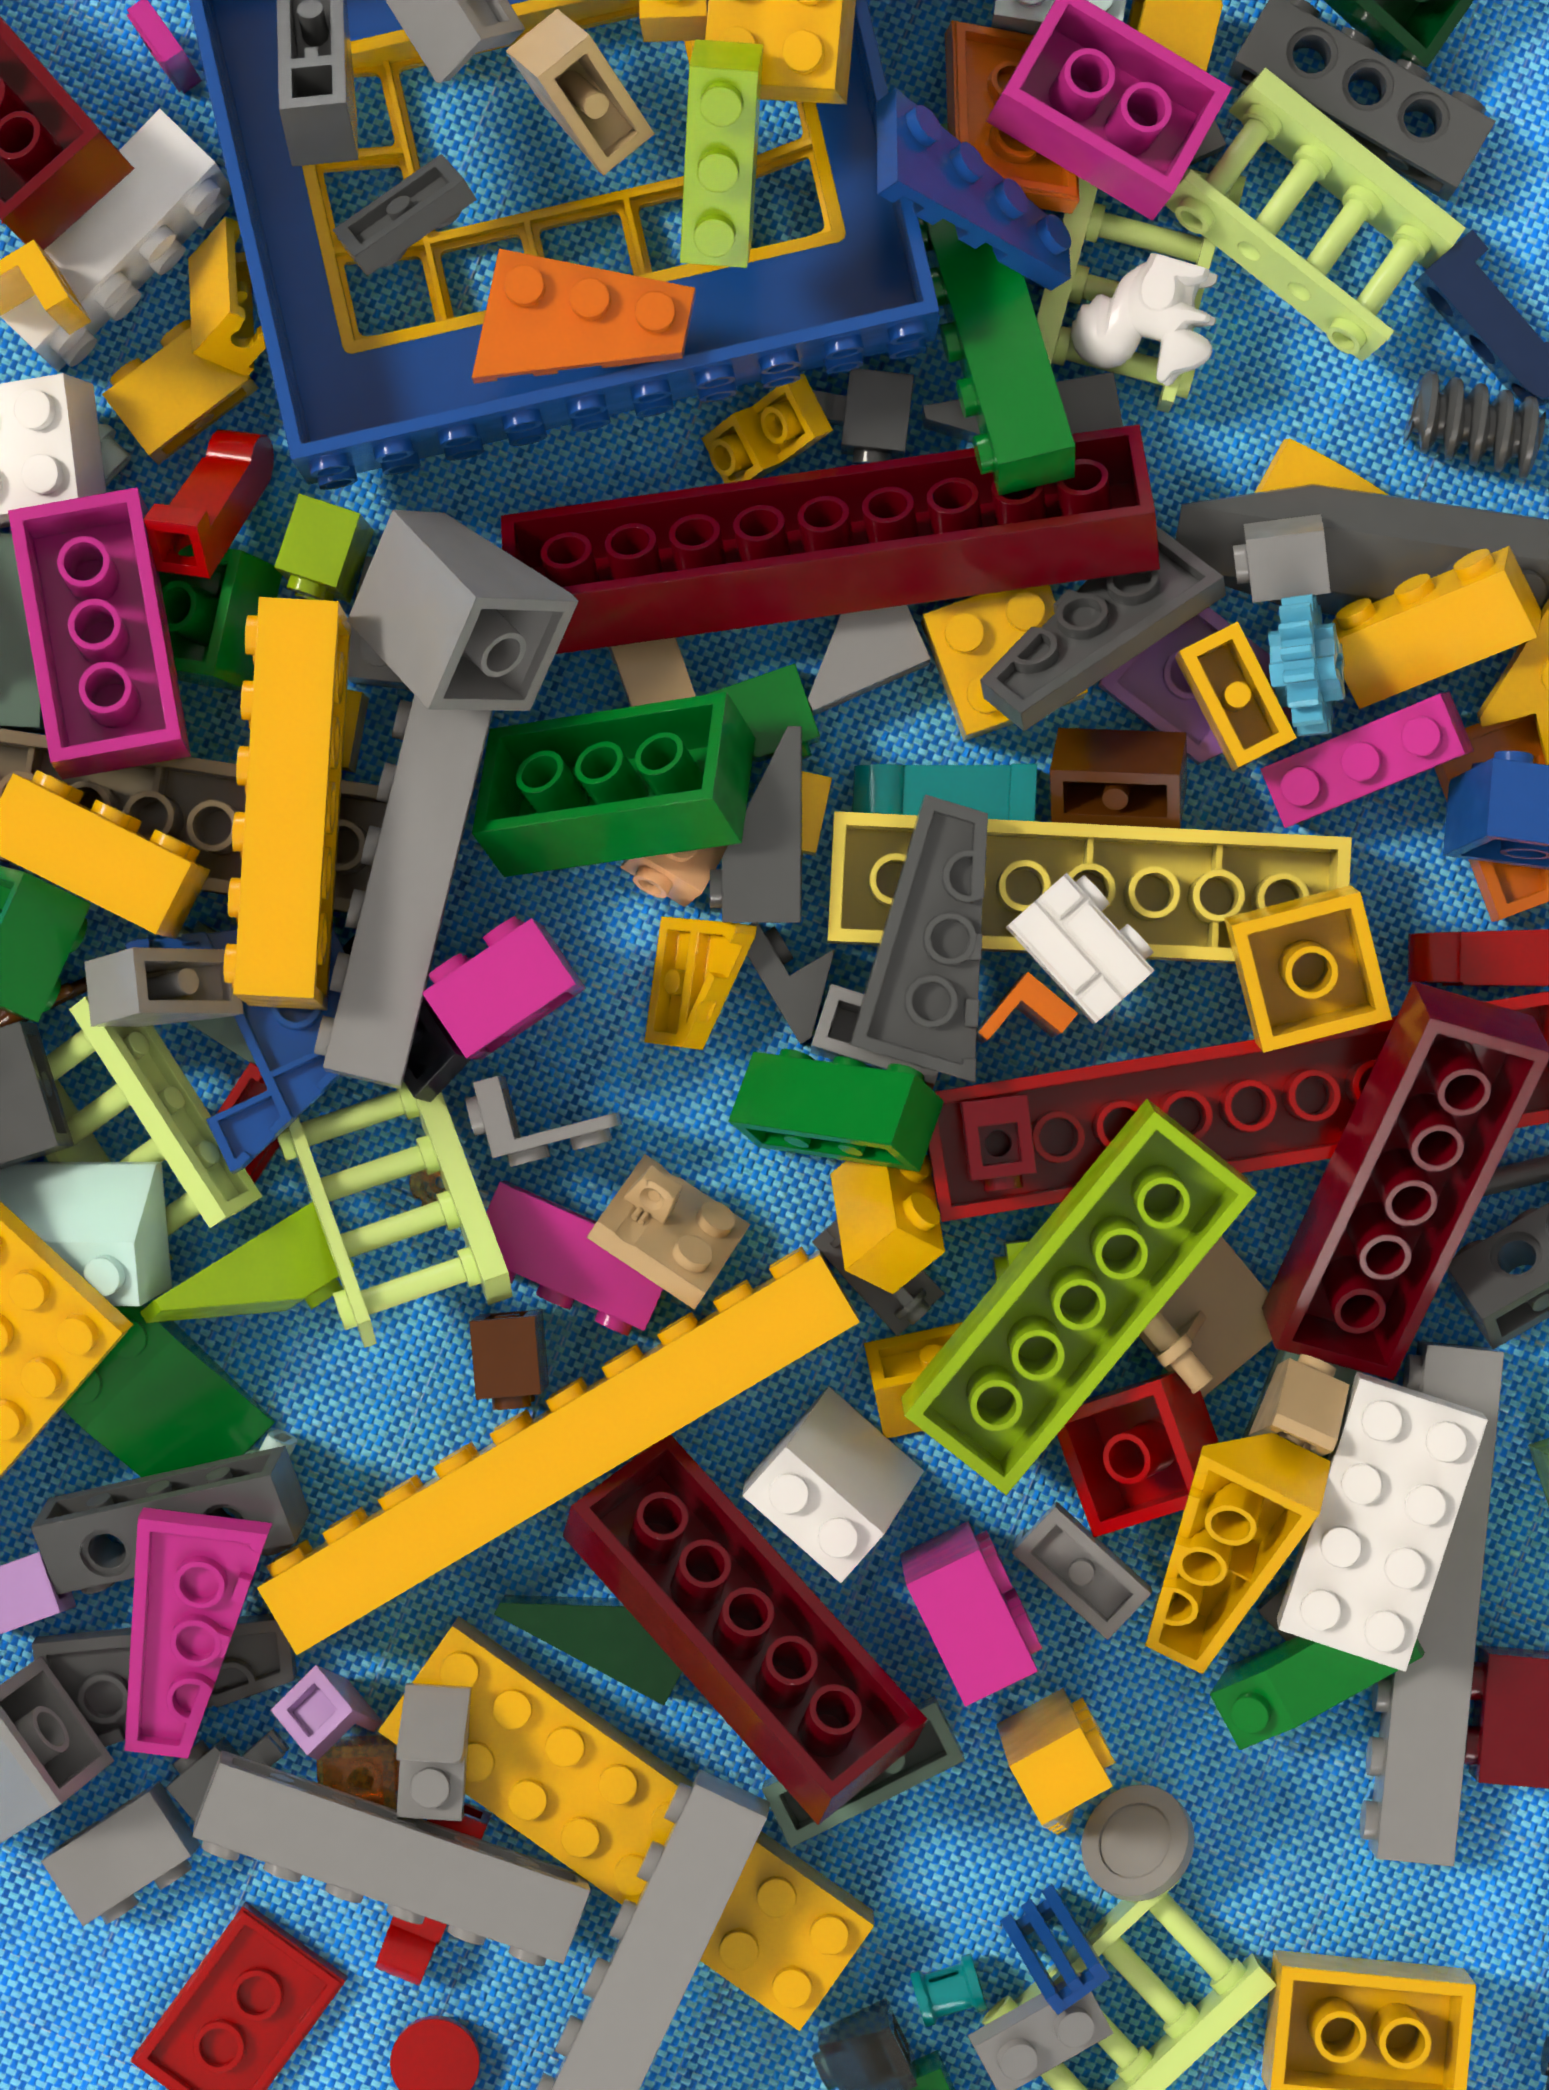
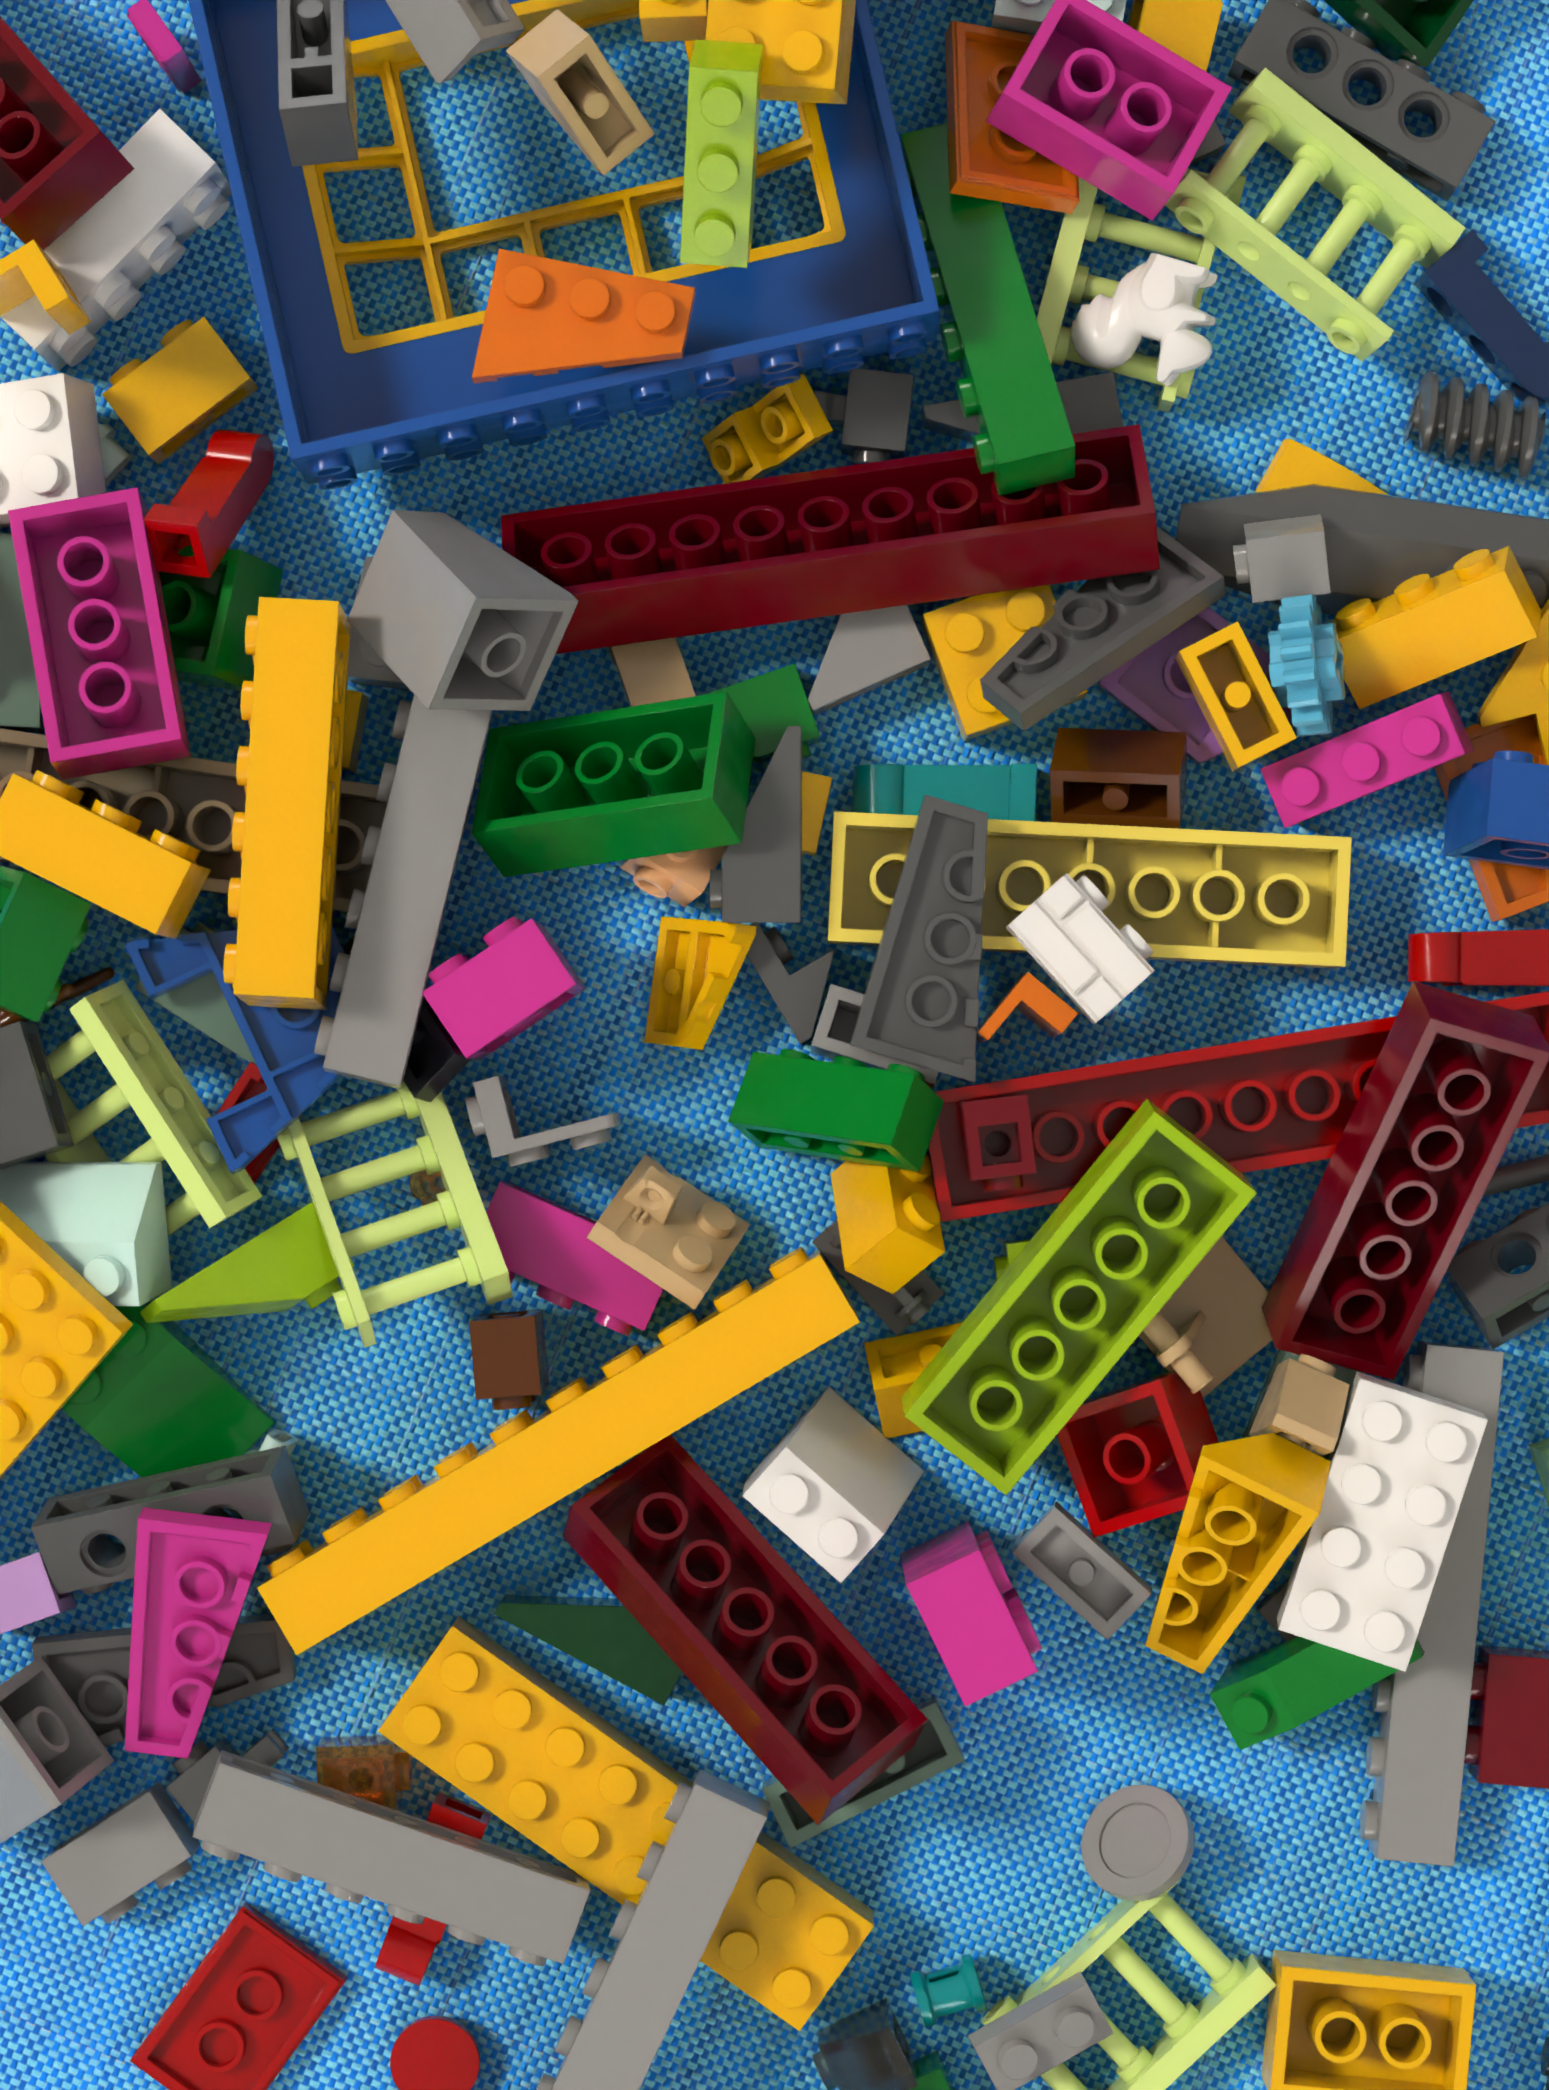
(158, 987): light grey slope -> none
(223, 302): yellow hinge -> none
(322, 1711): lavender panel -> none
(323, 550): lime piece -> none
(404, 215): dark grey plate -> none
(433, 1751): light grey slope -> none
(956, 185): blue wing -> none
(1036, 1919): blue tile -> none
(1056, 1757): yellow wedge -> none
(1308, 968): yellow brick -> none

